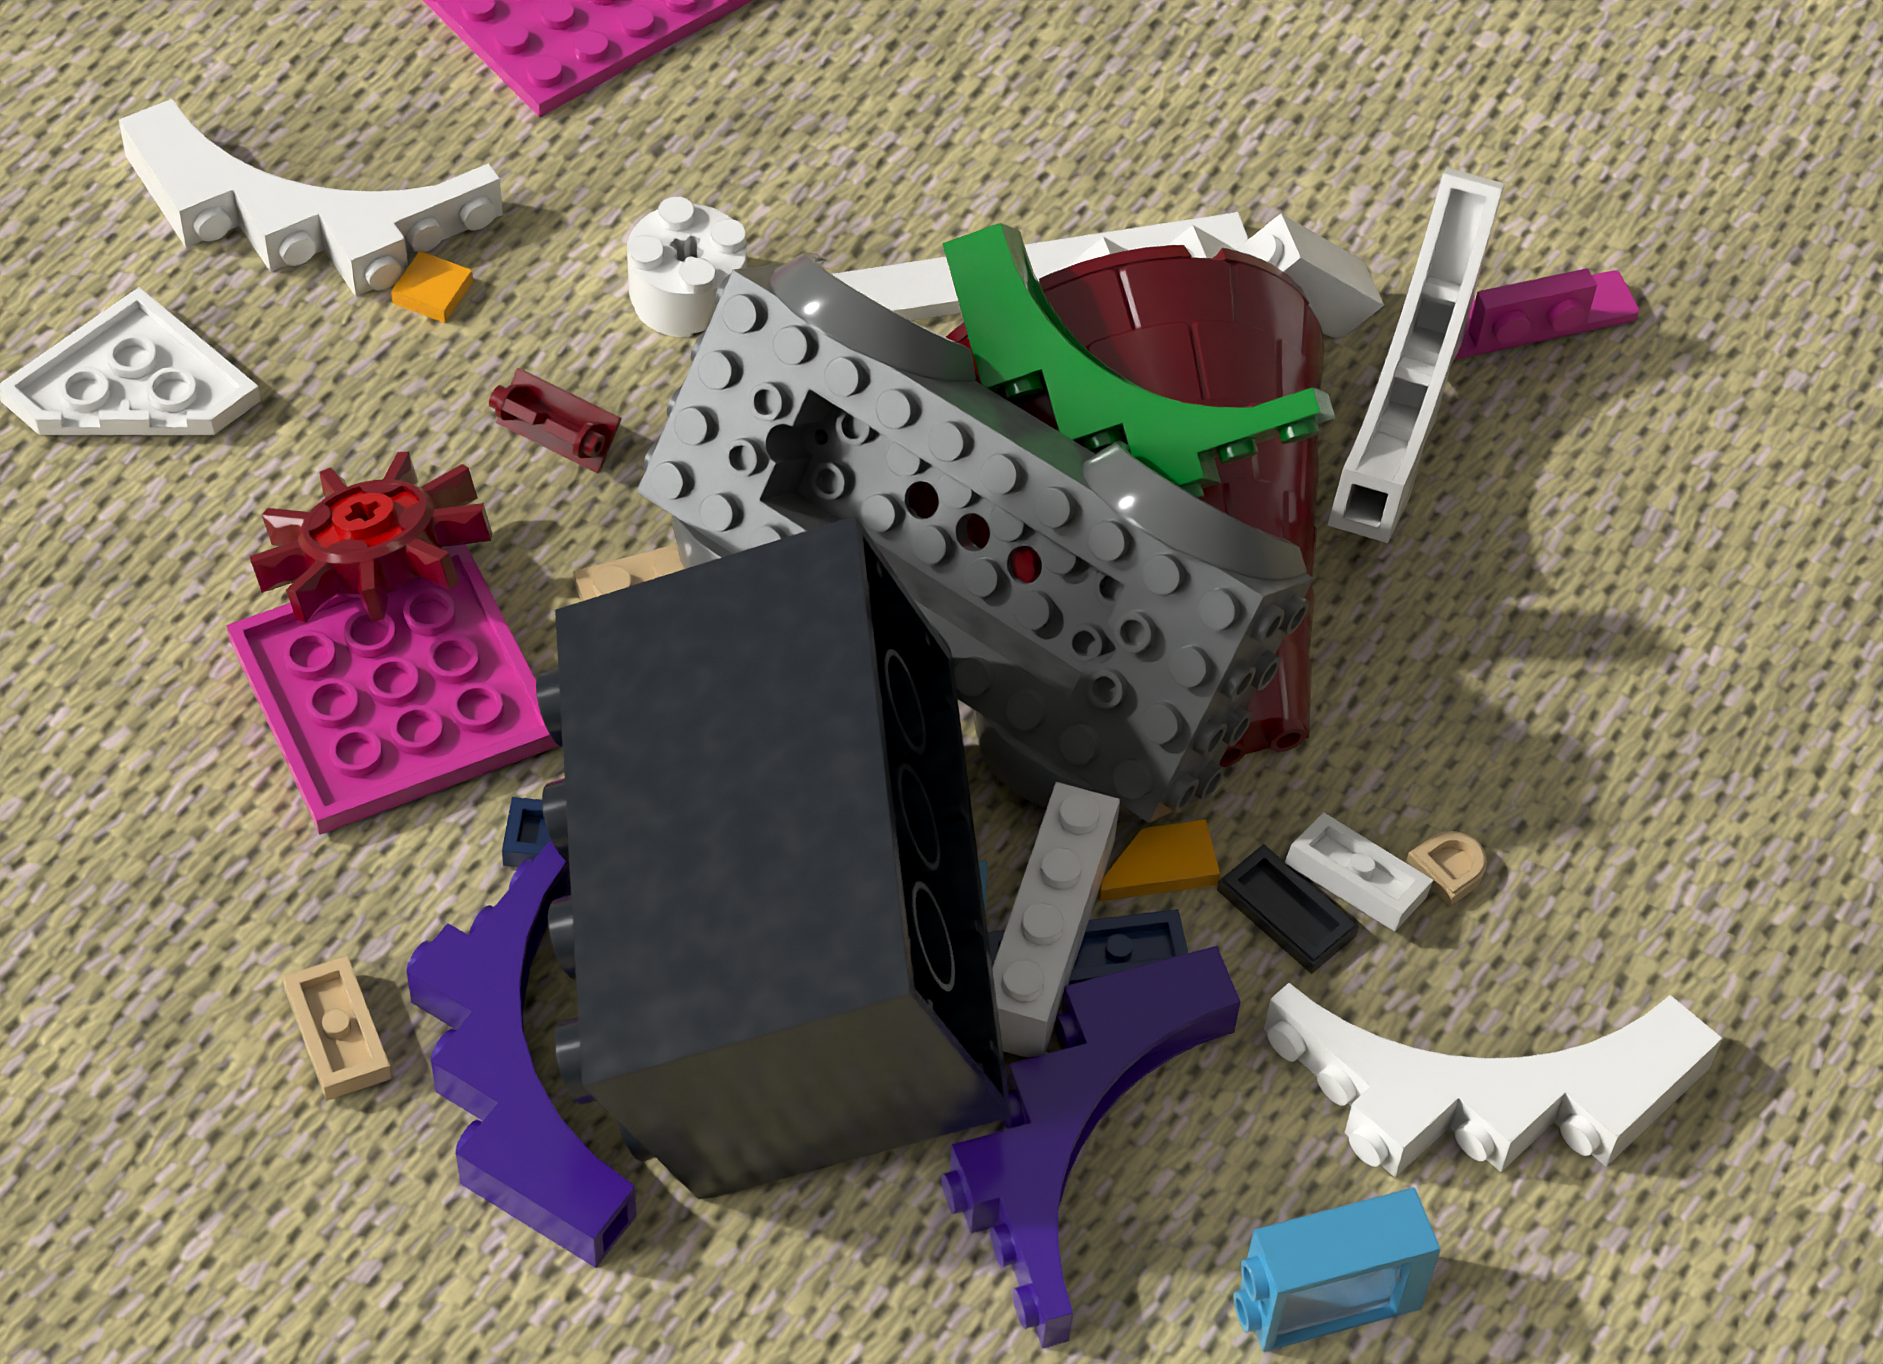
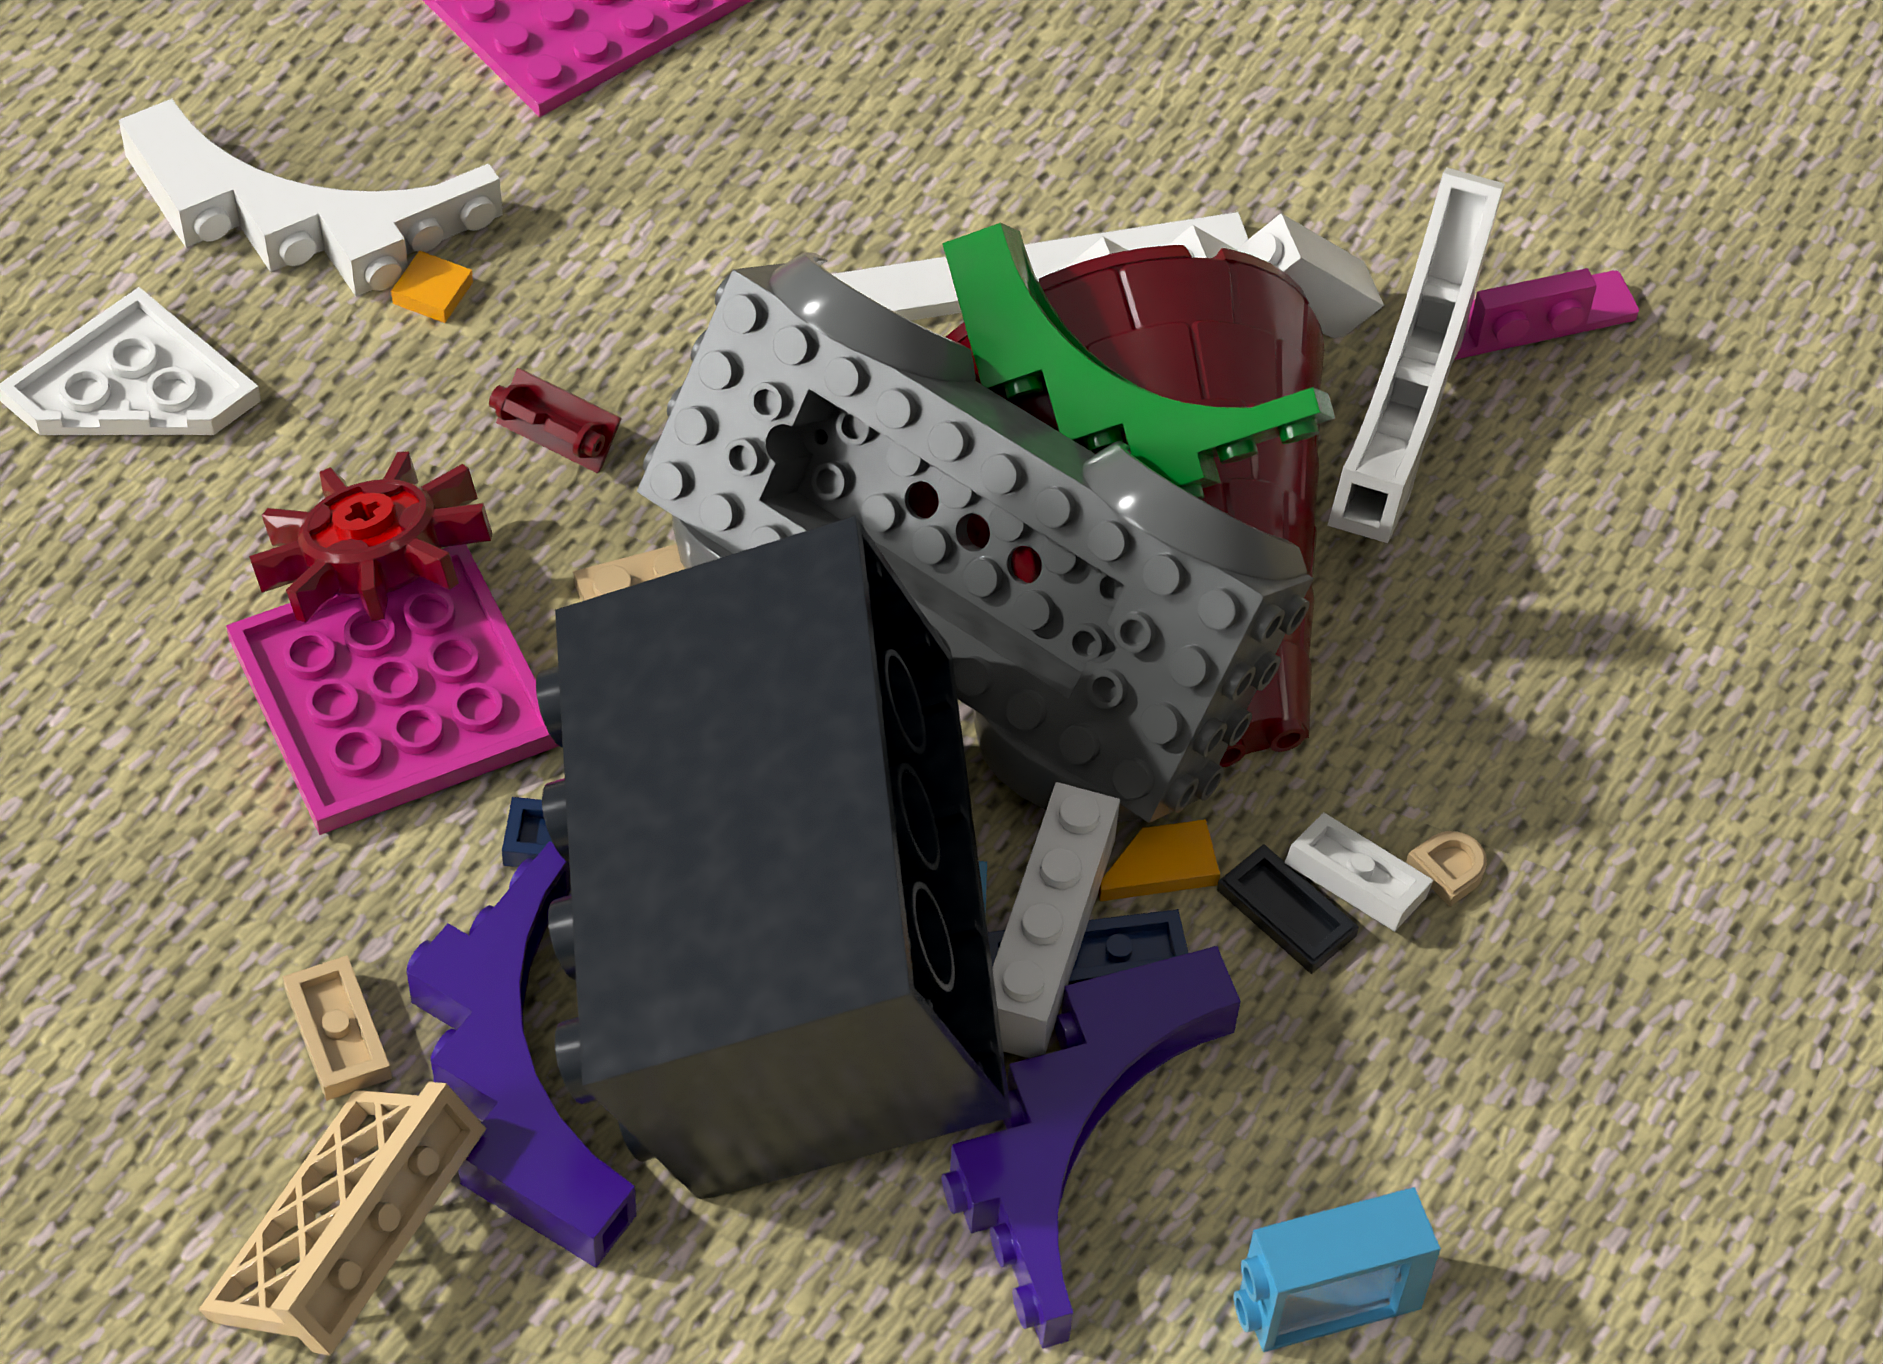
(357, 1243): none -> tan fence
(679, 262): white brick -> none
(1495, 1106): white arch -> none

